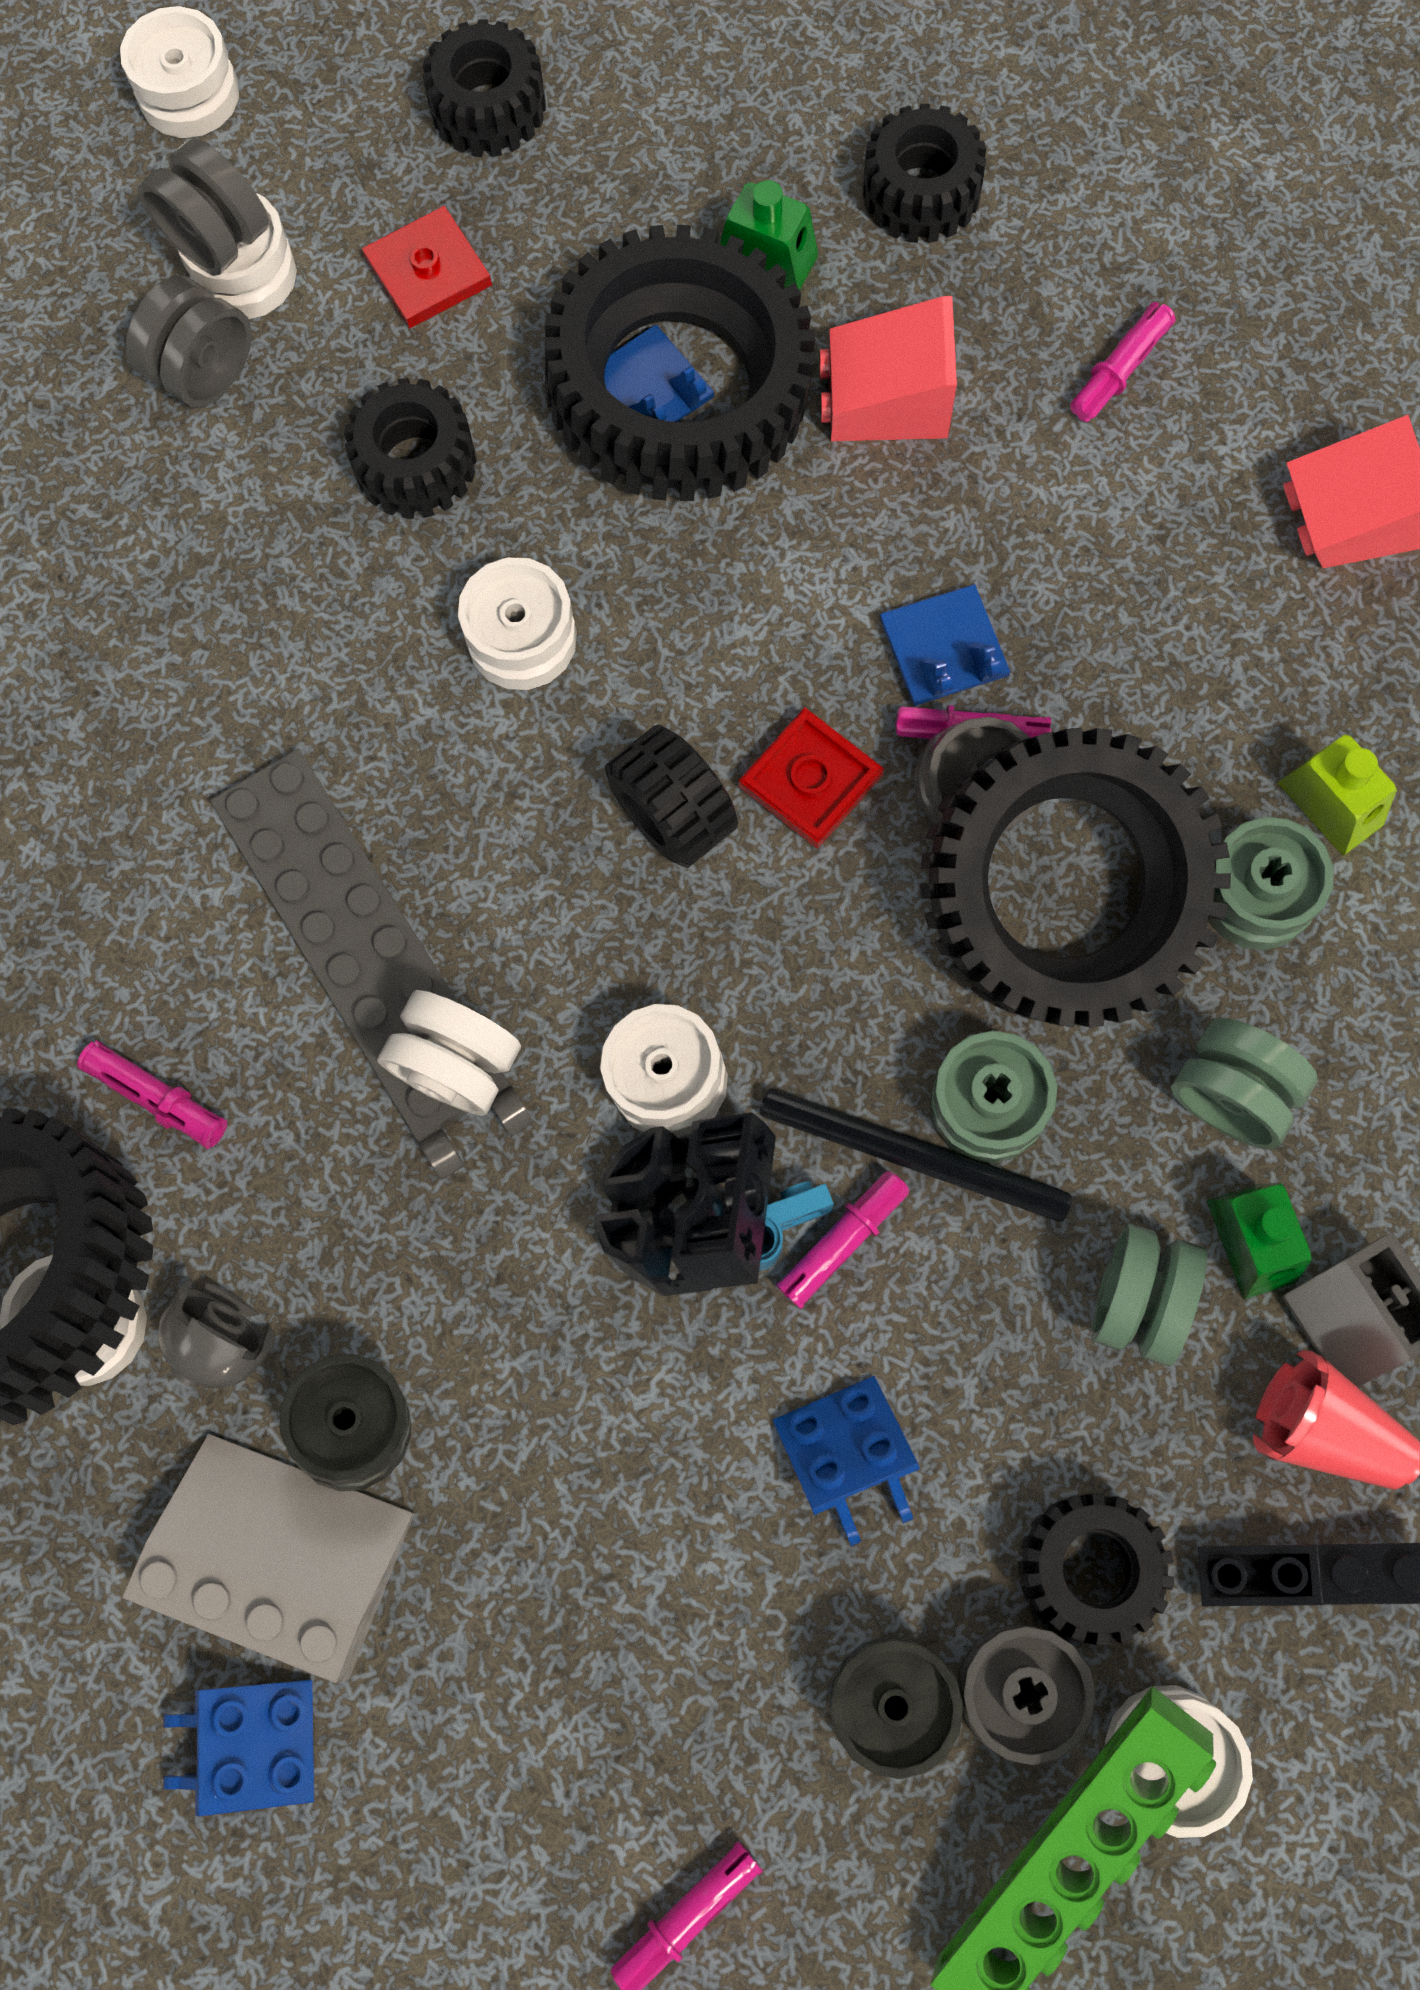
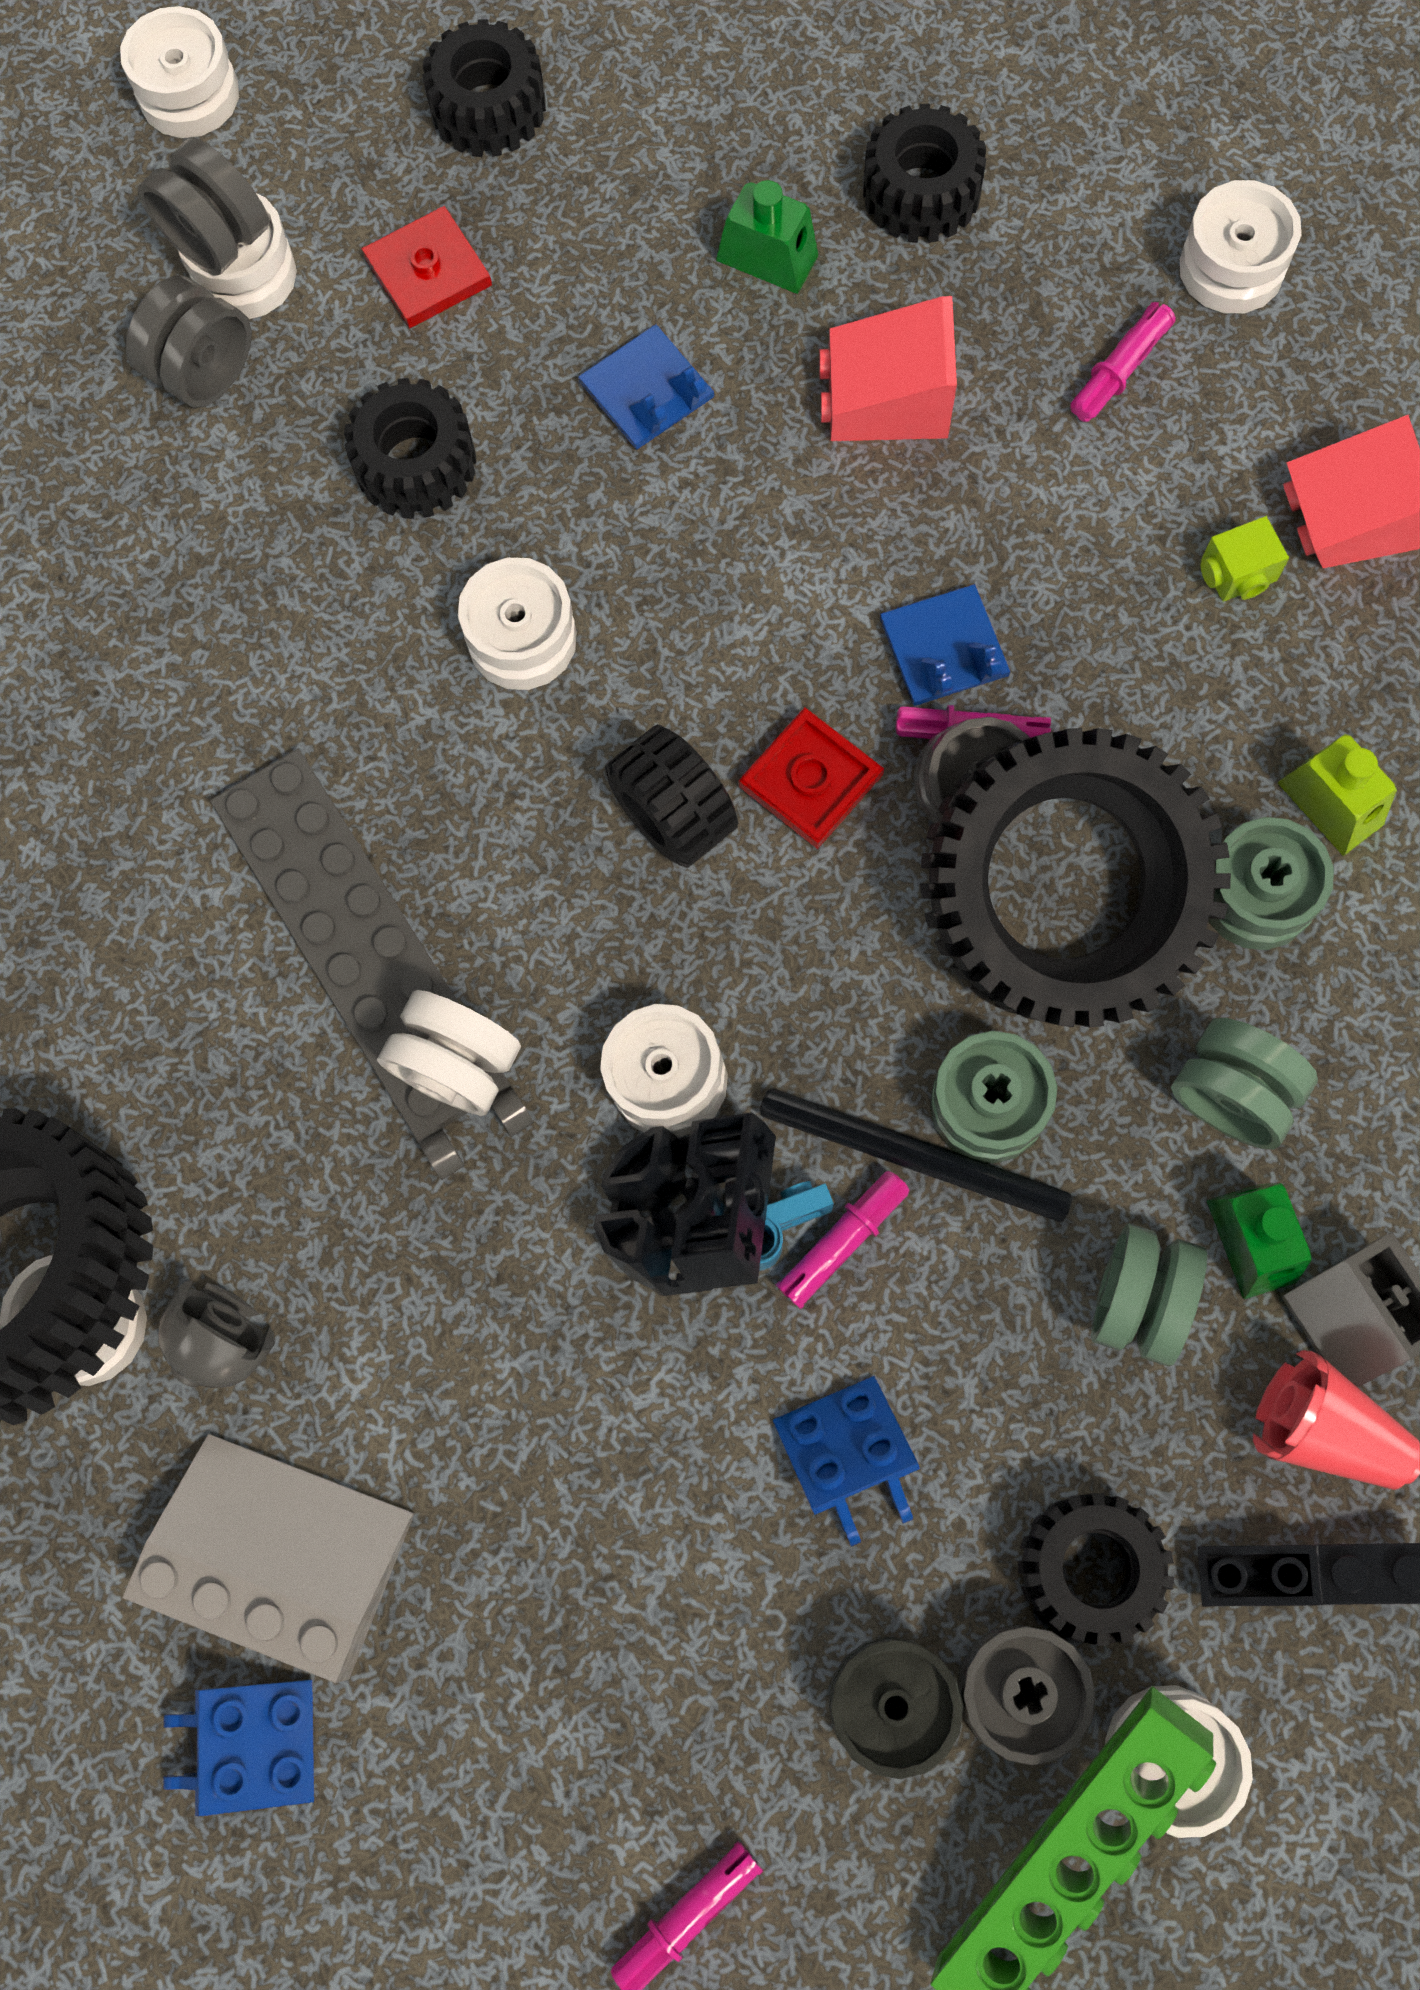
(169, 1105): dark pink pin -> none
(325, 1396): pearl dark grey wheel -> none
(695, 284): black tyre -> none
(1239, 246): none -> white wheel
(1244, 560): none -> lime brick

